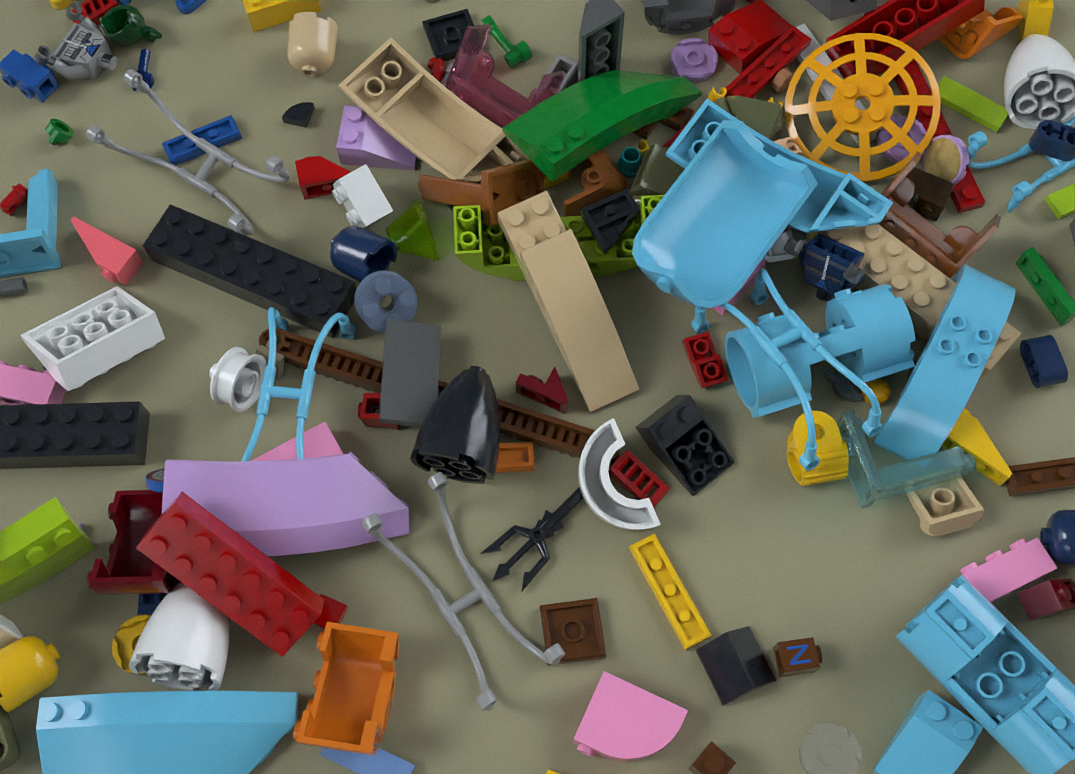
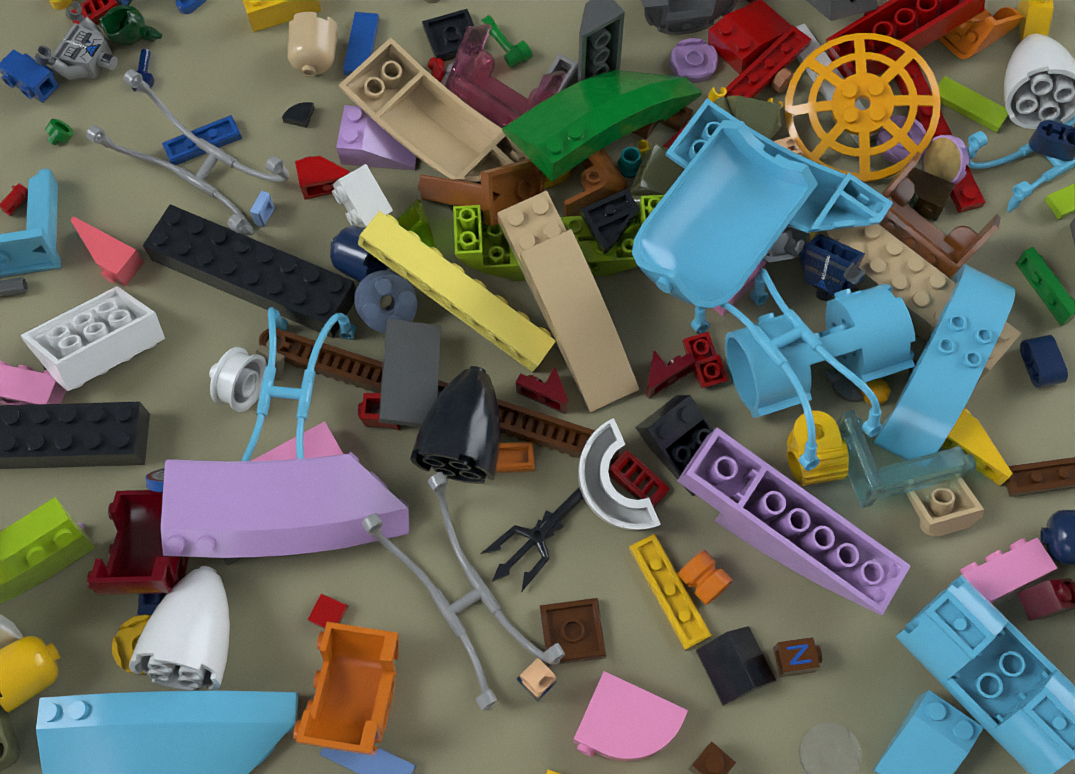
(231, 574): red brick -> none
(262, 209): none -> light blue tile
(361, 40): none -> blue tile
(456, 291): none -> light yellow brick
(537, 679): none -> light nougat leg
(665, 375): none -> dark red slope
(705, 577): none -> orange wheel
(791, 524): none -> lavender slope

